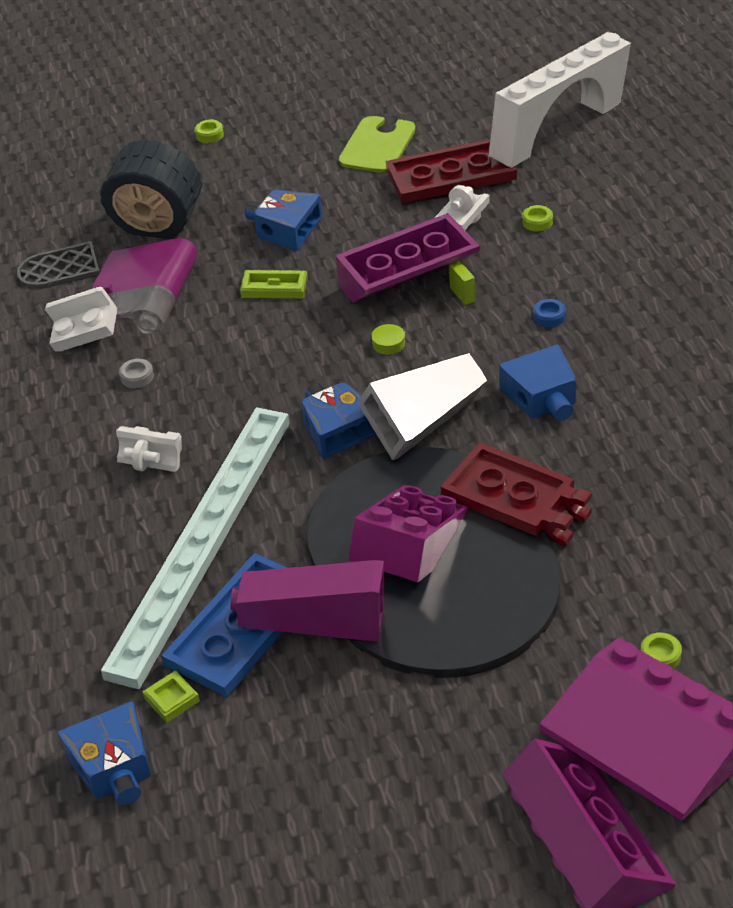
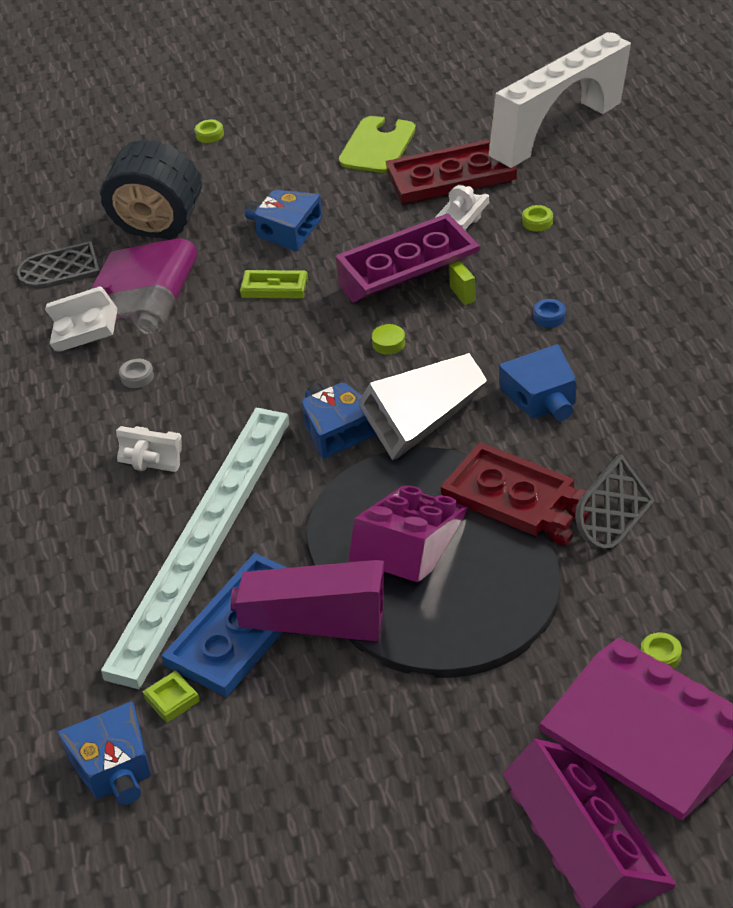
(636, 514): none -> dark grey window

